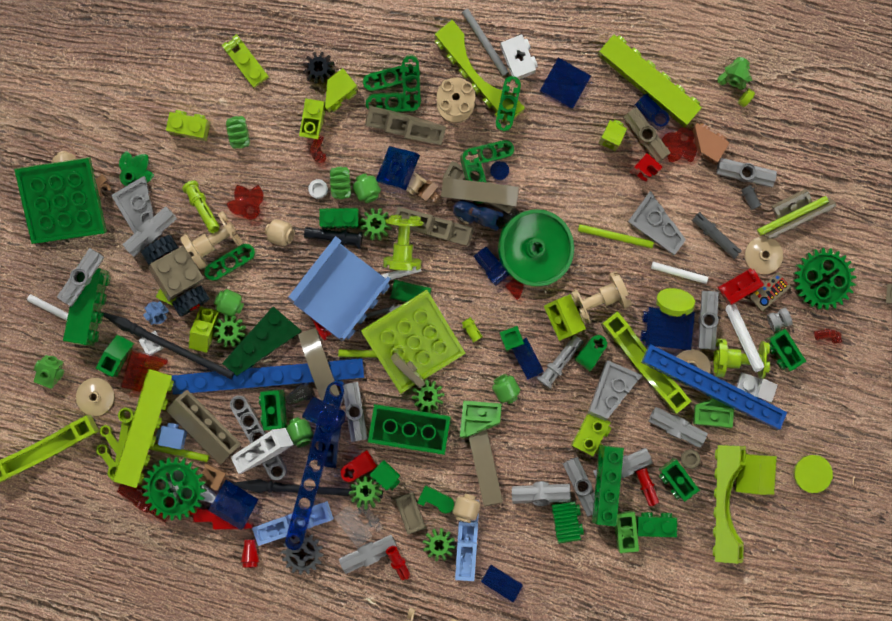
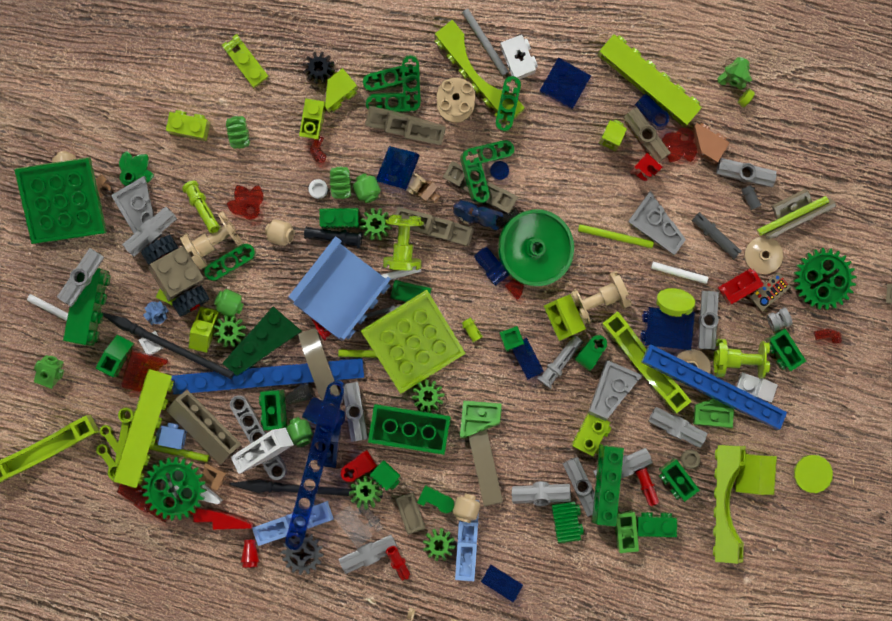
(104, 393): tan dish -> none
(233, 504): clear blue plate -> none
(408, 369): dark tan plate -> none
(480, 191): dark tan slope -> none
(506, 388): bright green head -> none
(744, 337): white axle -> none

